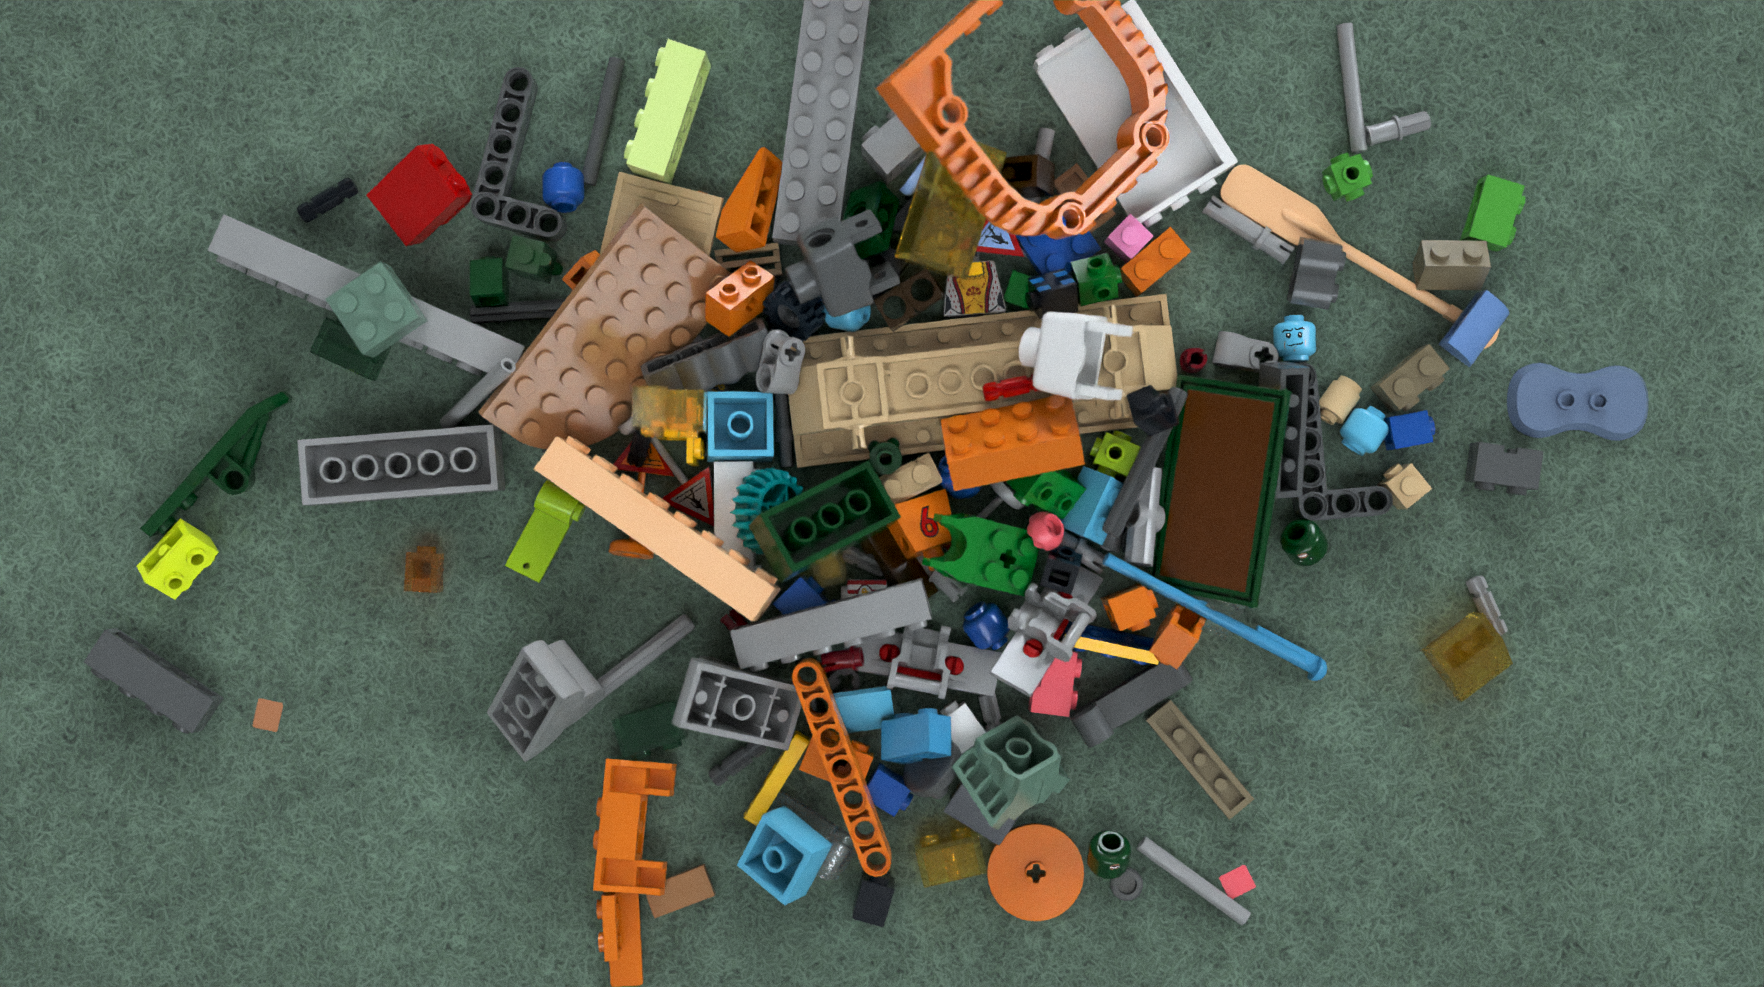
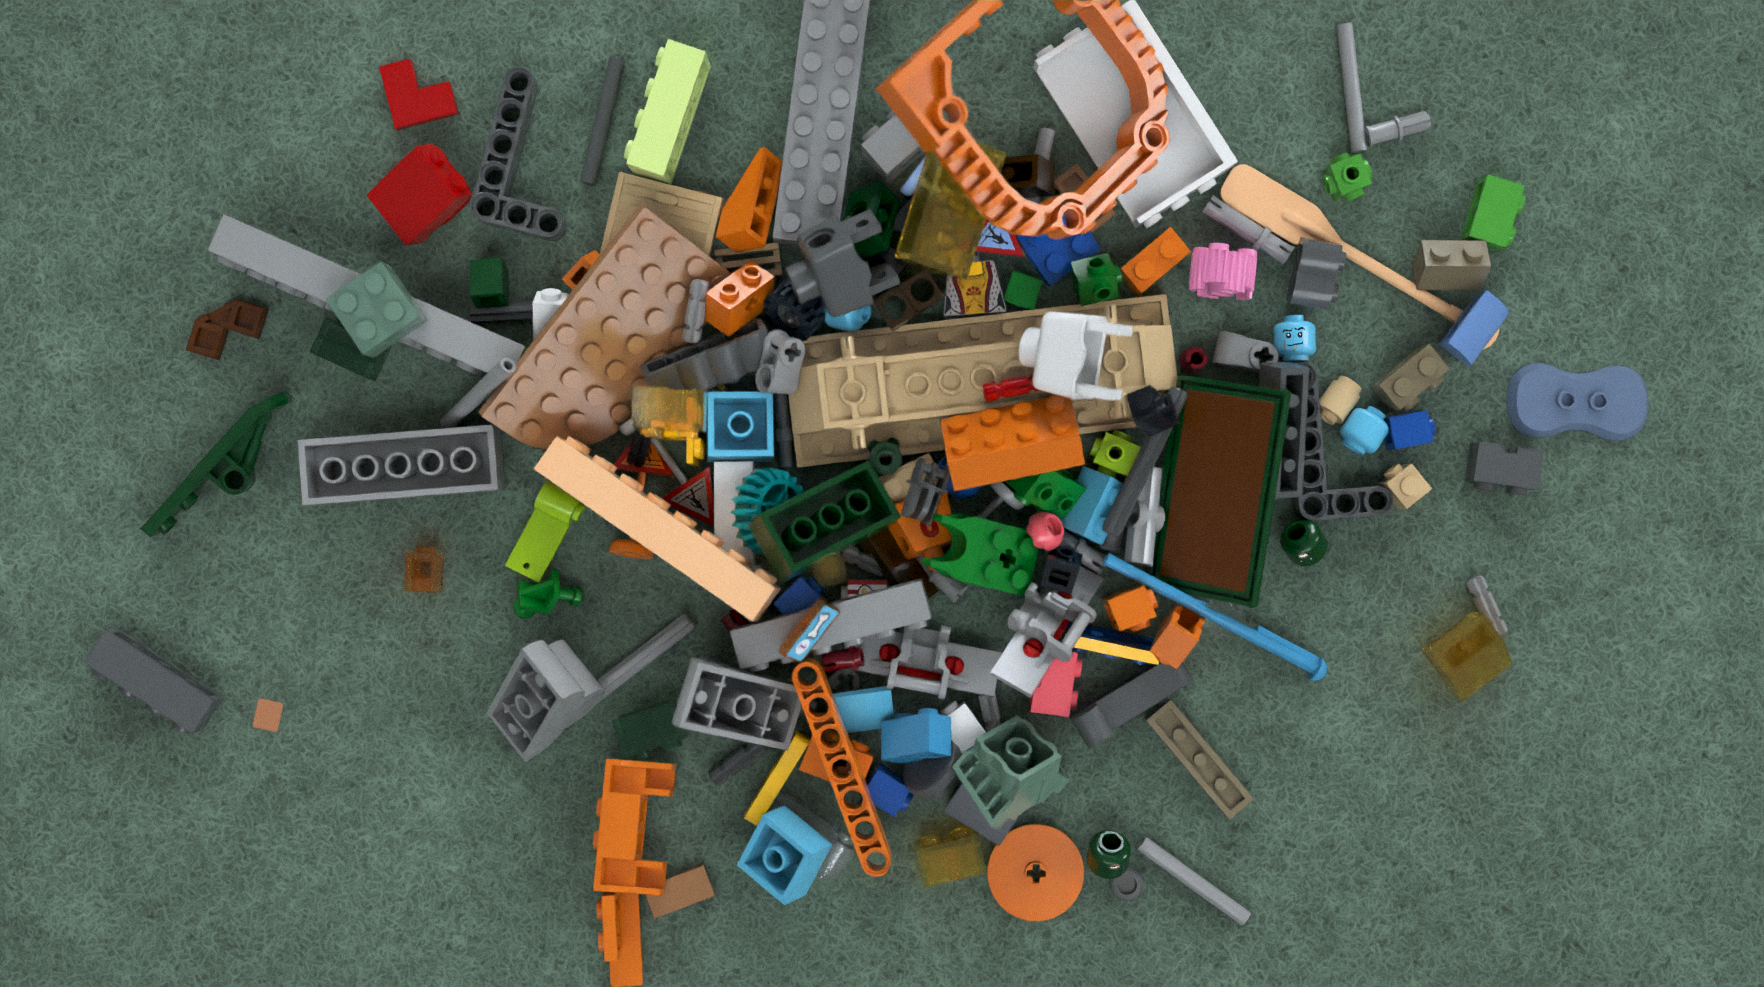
(177, 559): neon yellow brick -> none
(211, 329): none -> reddish brown tile
(327, 200): black axle -> none
(413, 105): none -> red tile
(532, 259): dark green brick -> none
(542, 597): none -> green piece
(545, 306): none -> white brick
(563, 187): blue head -> none
(695, 311): none -> light grey axle
(809, 630): none -> slope
(873, 899): black brick -> none
(923, 495): none -> dark grey arm
(986, 625): blue head -> none
(1052, 293): black brick -> none
(1128, 238): bright pink brick -> none
(1222, 272): none -> bright pink brick
(1237, 882): coral sticker -> none

